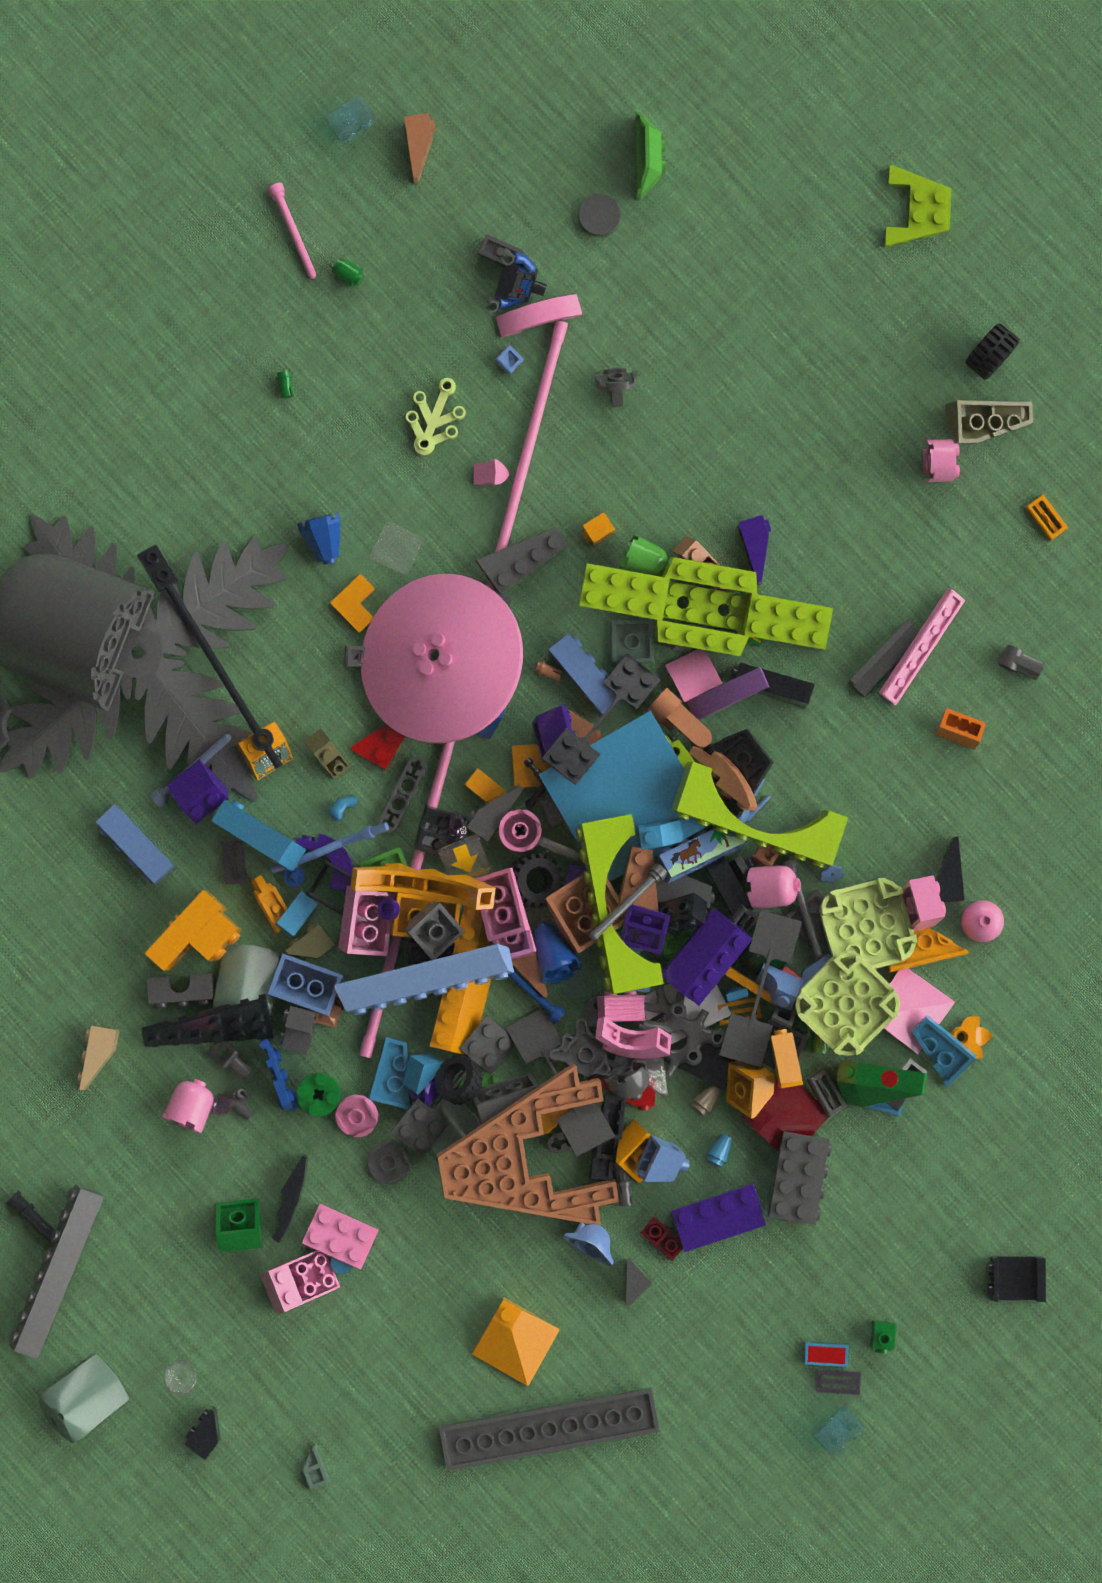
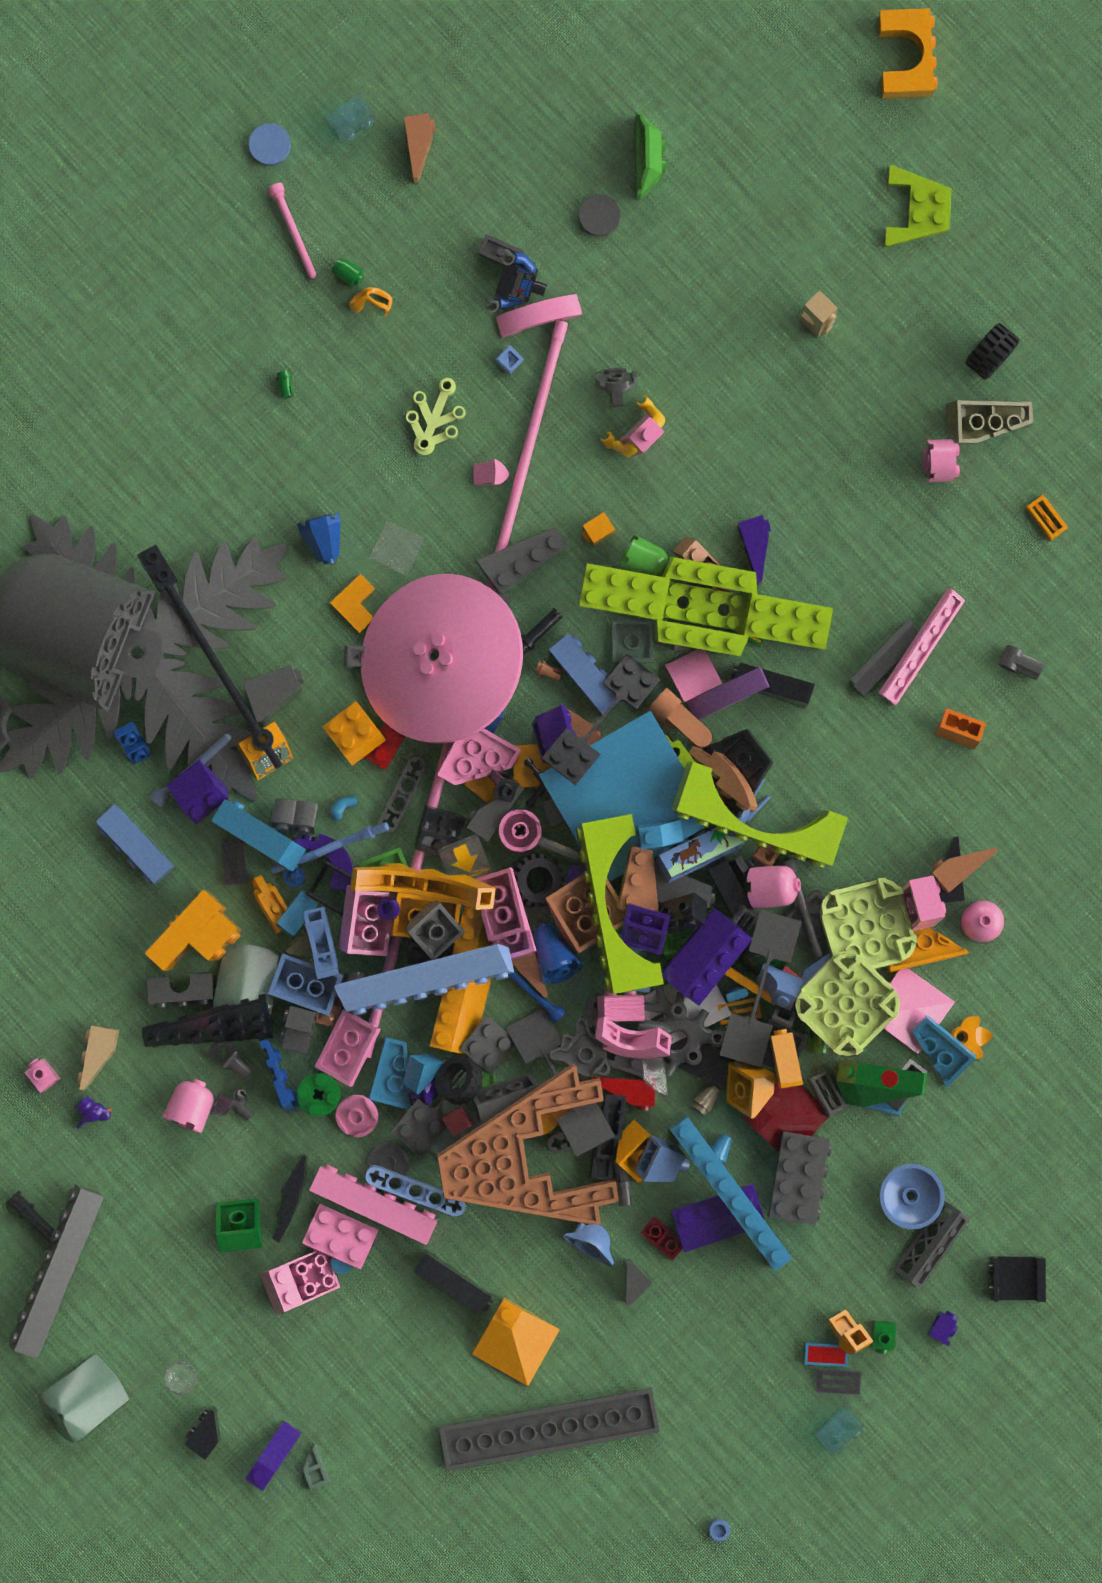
(41, 1074): none -> bright pink brick
(92, 1111): none -> dark purple animal
(133, 743): none -> blue slope
(269, 144): none -> medium blue tile
(272, 692): none -> dark grey slope
(273, 1455): none -> dark purple slope
(295, 816): none -> dark grey brick
(321, 942): none -> medium blue arch
(327, 754): olive slope -> none
(347, 1048): none -> bright pink plate
(353, 976): none -> dark grey tile
(354, 733): none -> light orange brick
(357, 302): none -> light orange piece
(373, 1204): none -> bright pink brick
(403, 1190): none -> light blue beam
(454, 1283): none -> black slope
(457, 825): clear purple tile -> none
(457, 1121): none -> coral tile
(476, 757): none -> bright pink plate
(504, 785): none -> black bracket
(539, 630): none -> black pin
(628, 1081): dark grey cylinder -> none
(641, 435): none -> torso
(656, 874): dark grey piece -> none
(719, 1530): none -> medium blue tile
(730, 1193): none -> dark azure arch
(819, 314): none -> tan arch
(831, 873): medium blue plant -> none
(851, 1336): none -> light orange brick
(917, 26): none -> light orange arch
(927, 1198): none -> medium blue dish
(935, 1246): none -> dark grey fence
(943, 1327): none -> dark purple brick
(956, 869): none -> nougat slope

